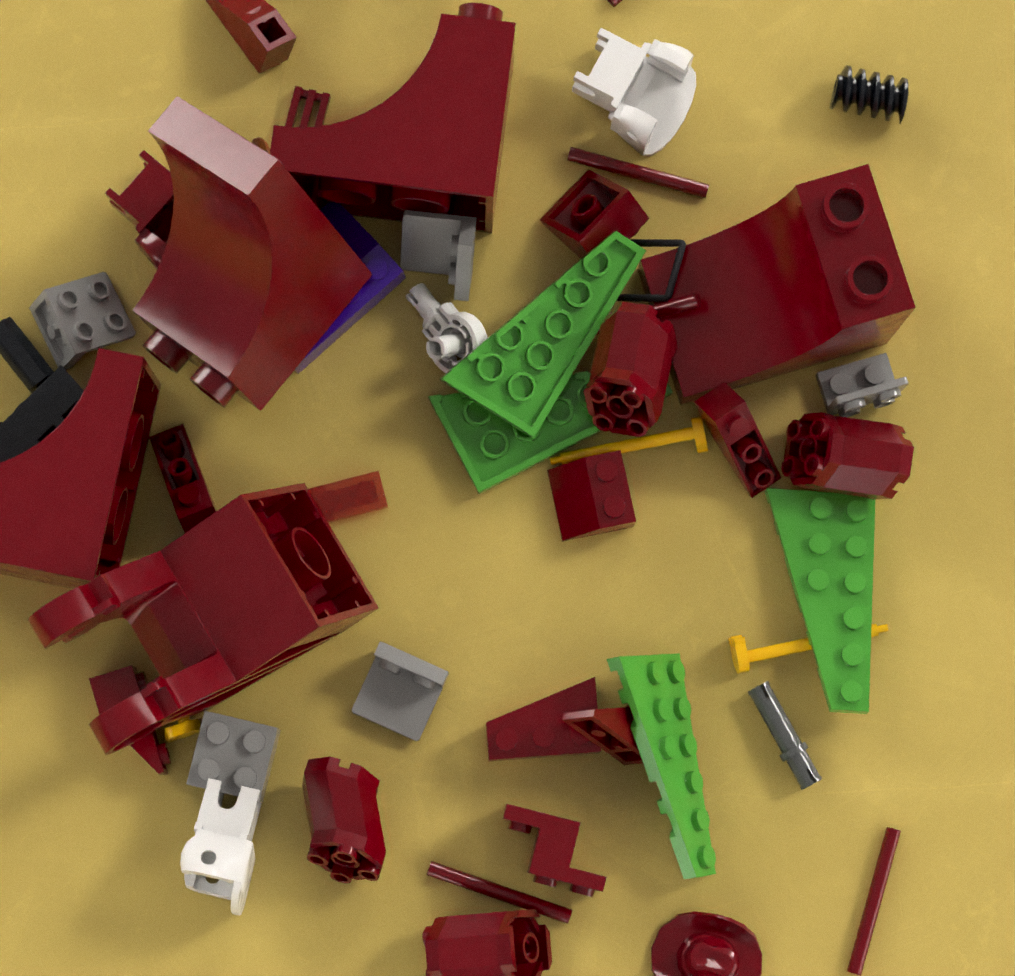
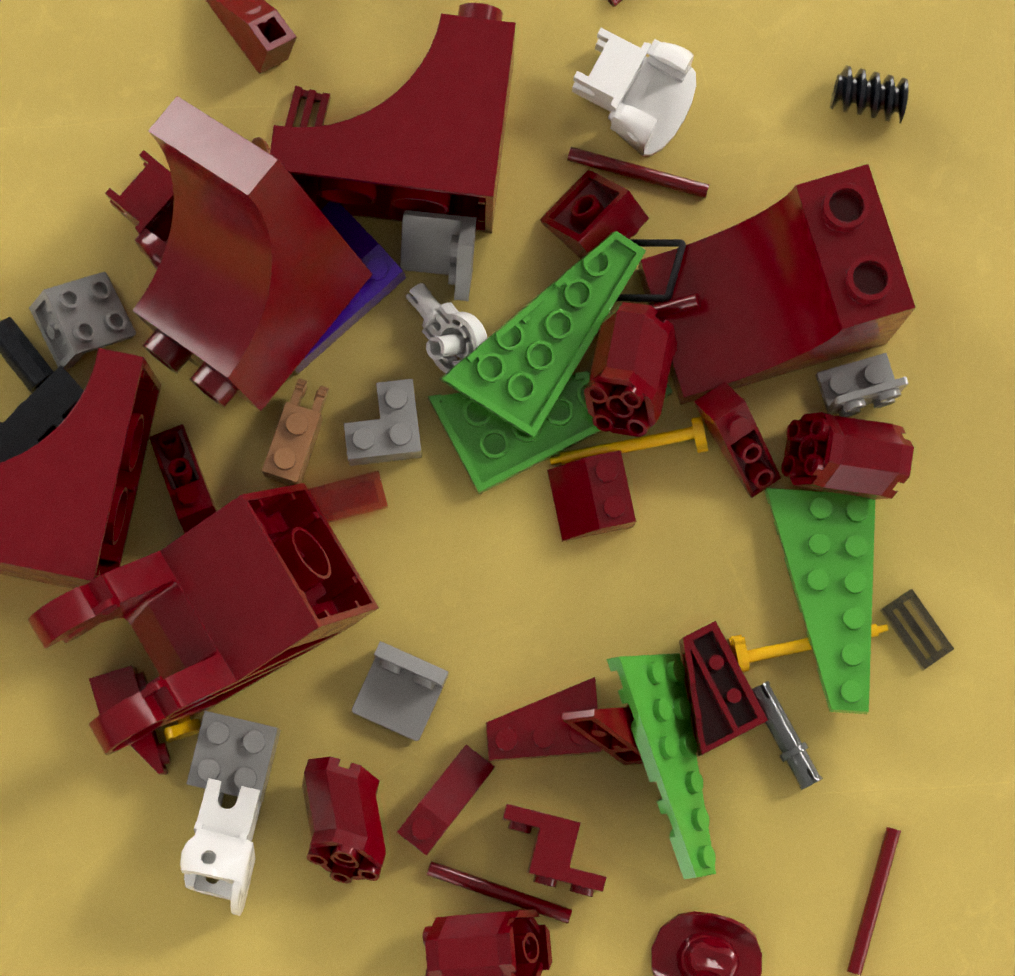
(295, 437): none -> medium nougat hinge
(393, 435): none -> light grey brick
(445, 800): none -> dark red slope
(717, 690): none -> dark red wedge
(934, 655): none -> clear smoke tile

